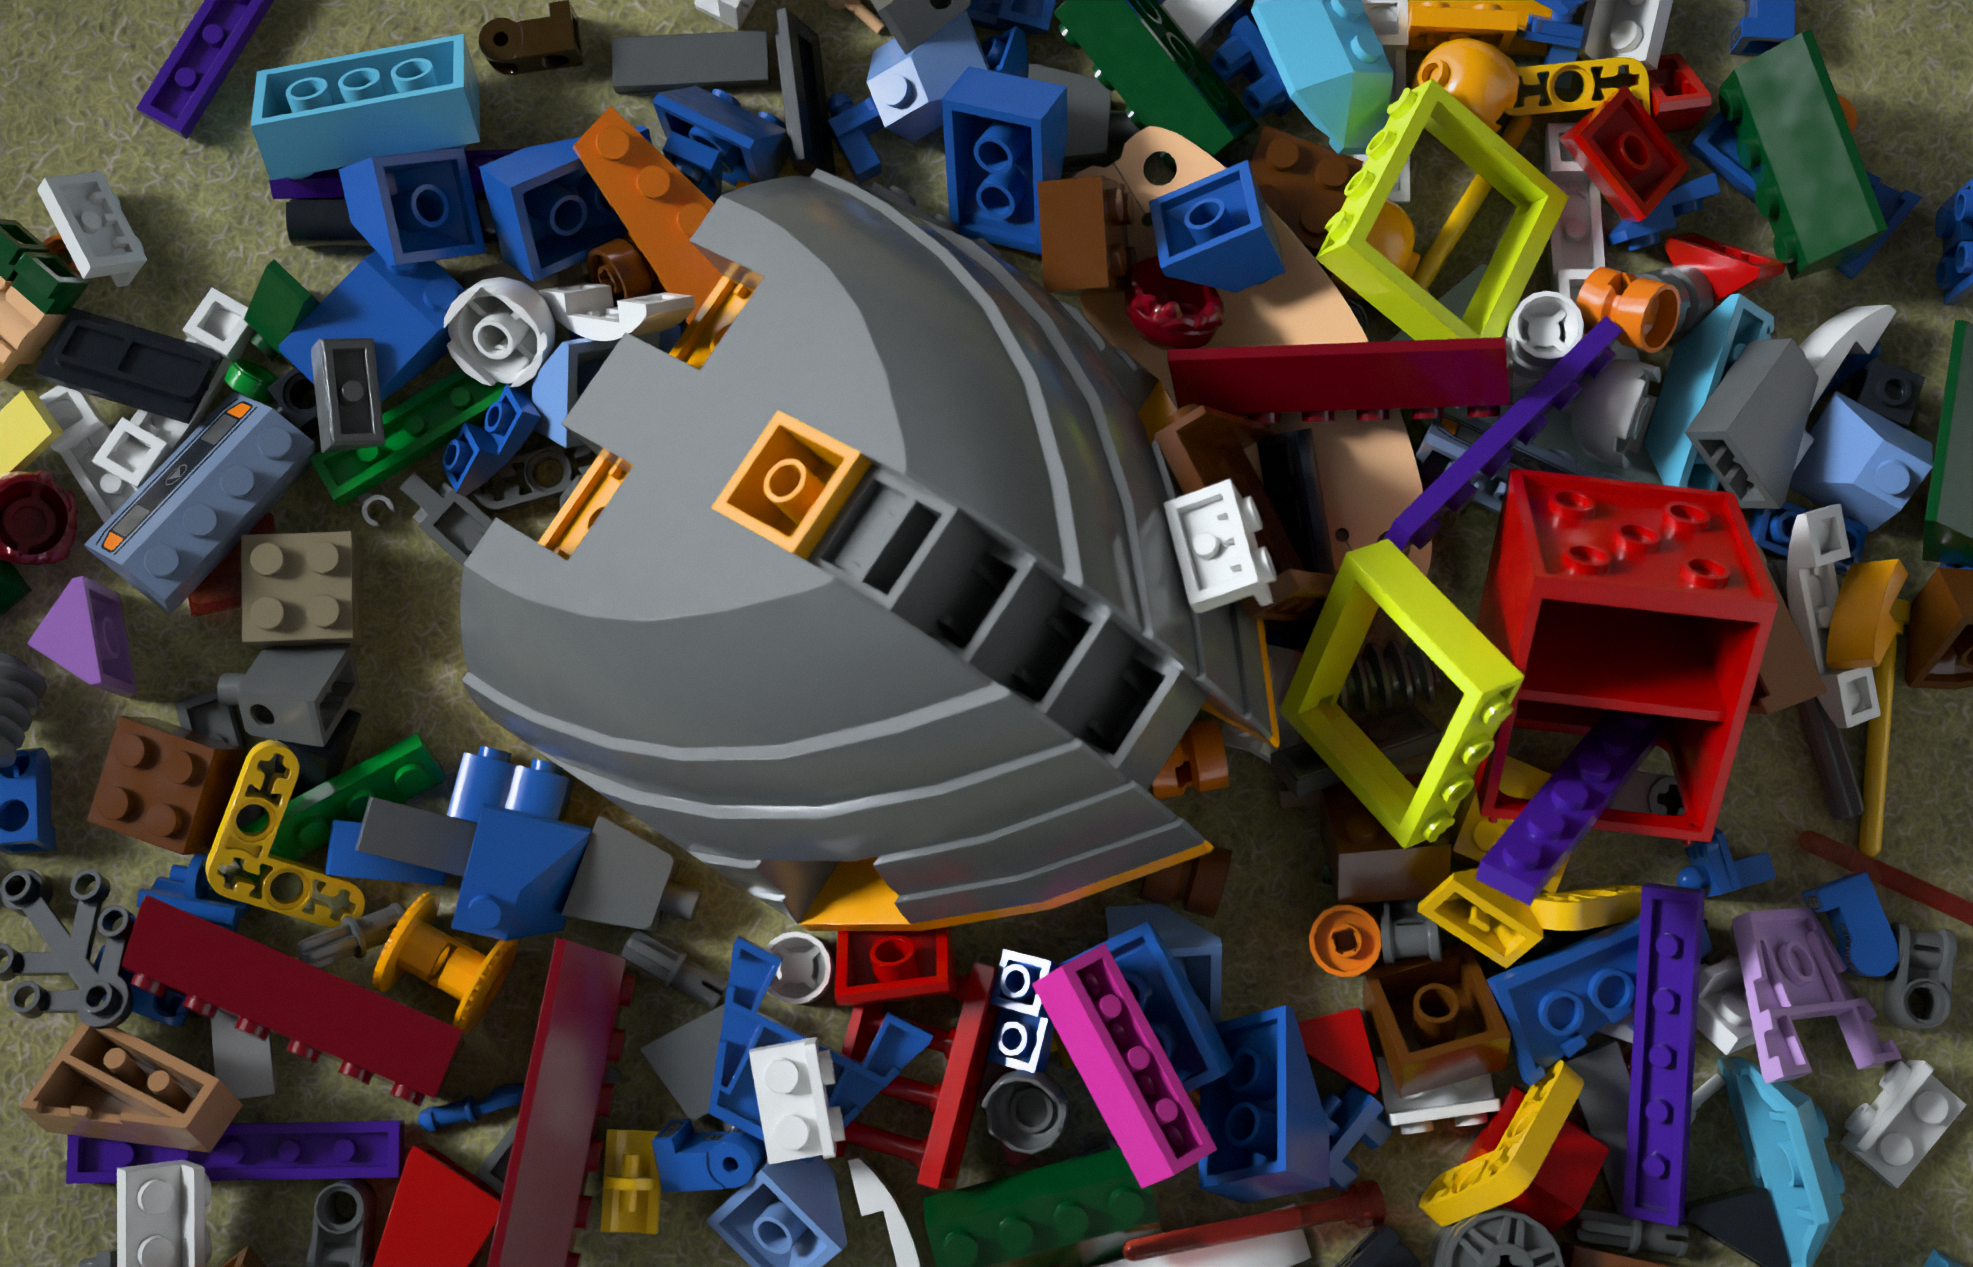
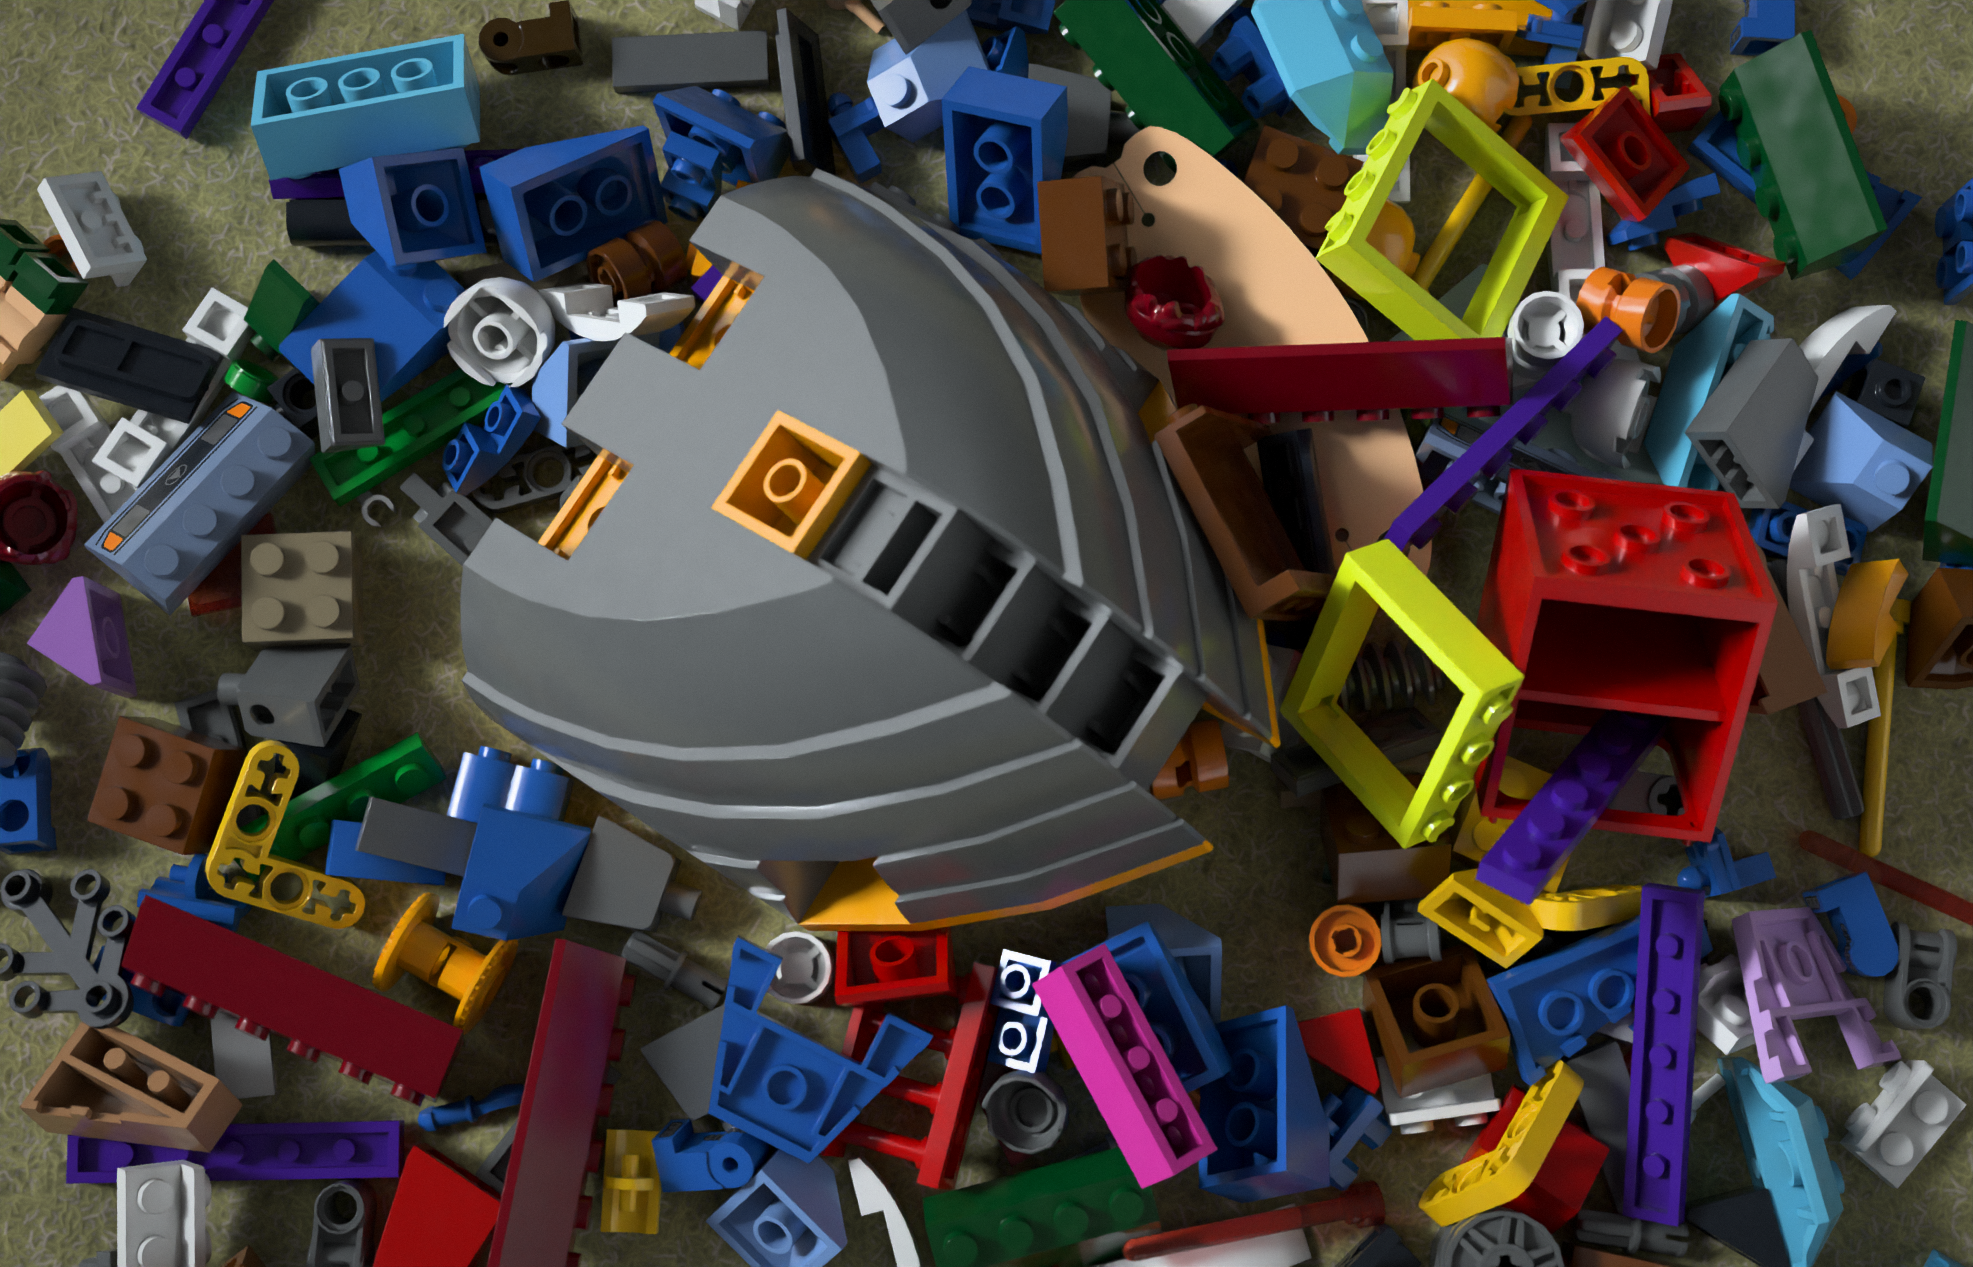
(350, 938): dark grey axle -> none
(653, 203): orange wing -> none
(794, 1100): white bracket -> none
(1193, 882): reddish brown wheel -> none
(1217, 232): blue slope -> none
(1219, 547): white bracket -> none

